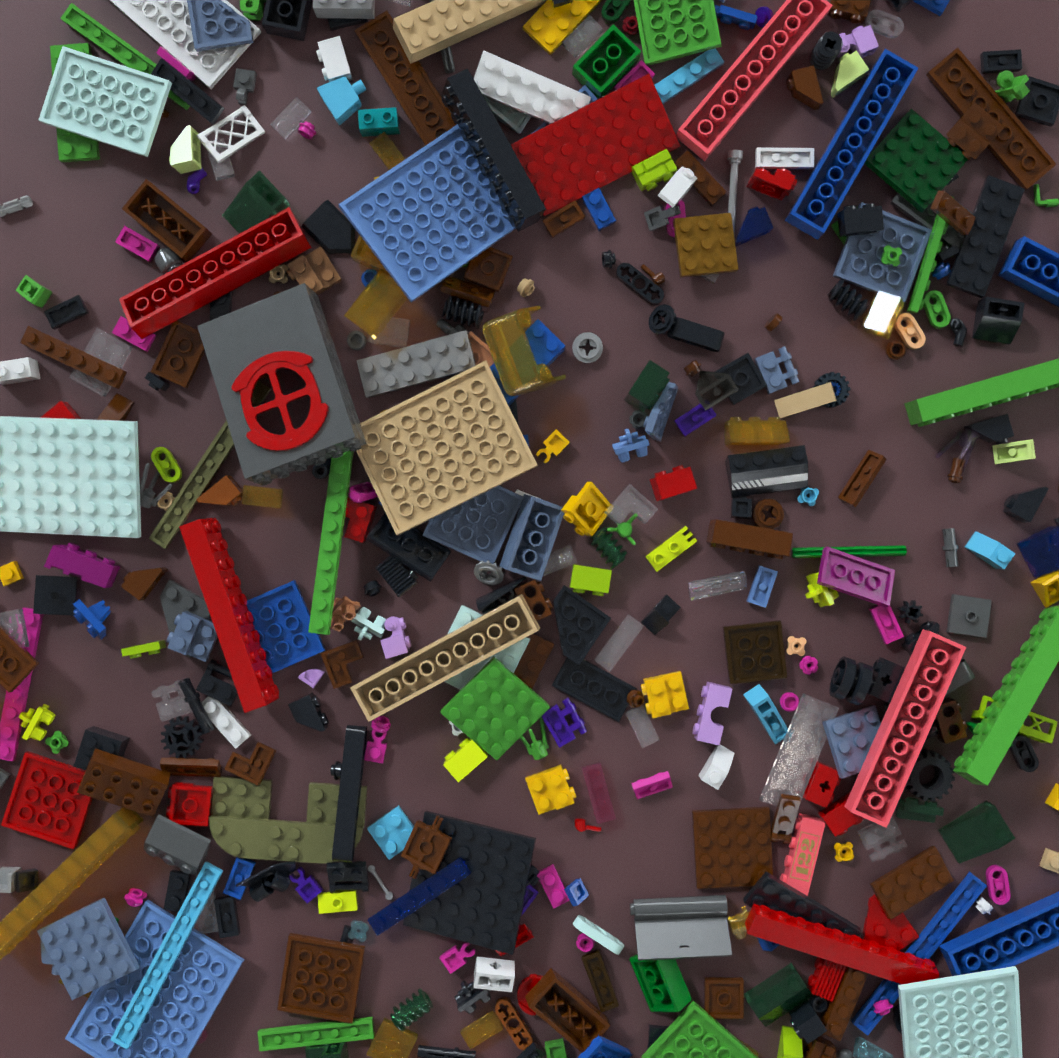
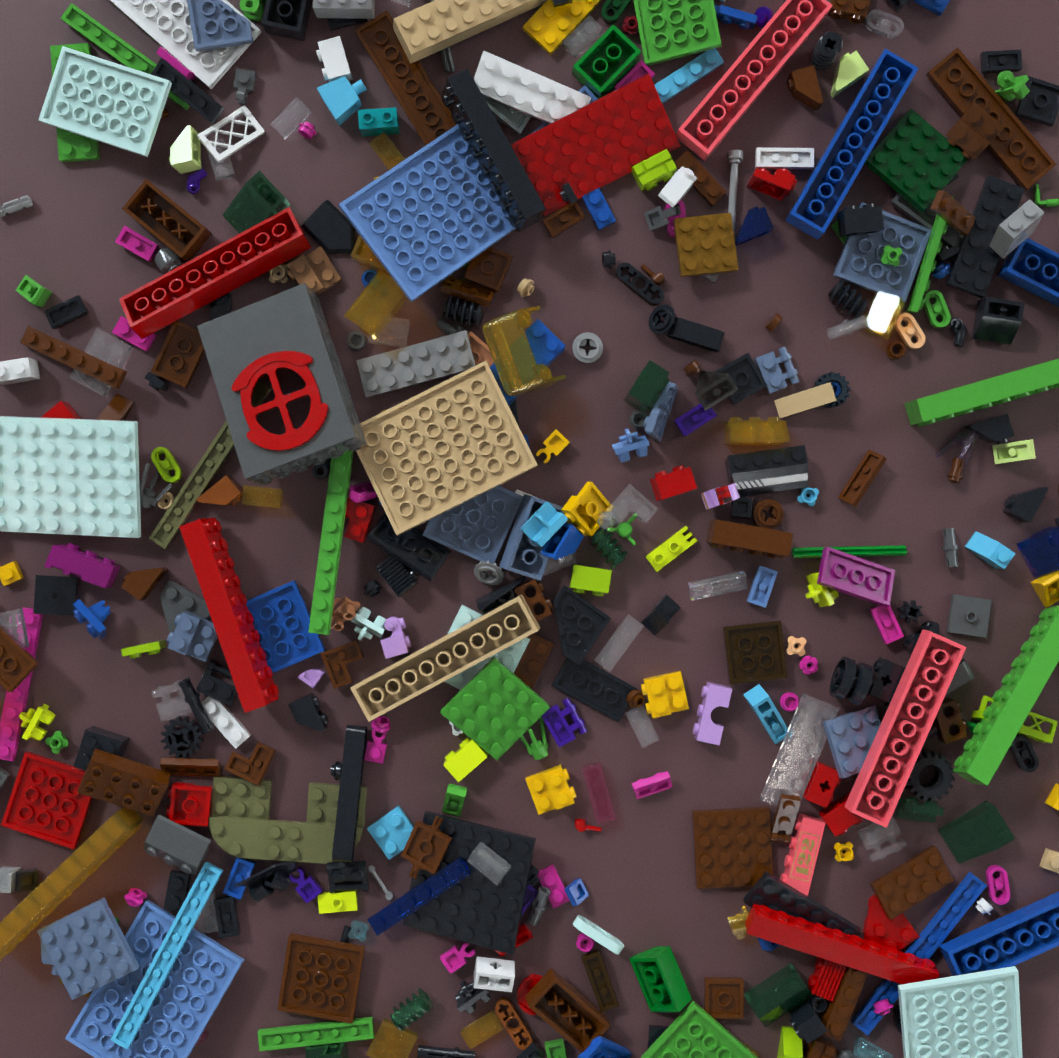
(454, 799): none -> bright green slope
(489, 863): none -> clear slope
(538, 906): none -> dark grey pin
(543, 524): none -> medium azure panel
(563, 542): none -> blue slope
(567, 193): none -> black plate
(606, 520): none -> clear plate
(690, 922): door -> none
(717, 766): white slope -> none
(720, 495): none -> leg
(847, 327): none -> clear pin
(860, 39): lavender brick -> none
(1016, 228): none -> light grey brick

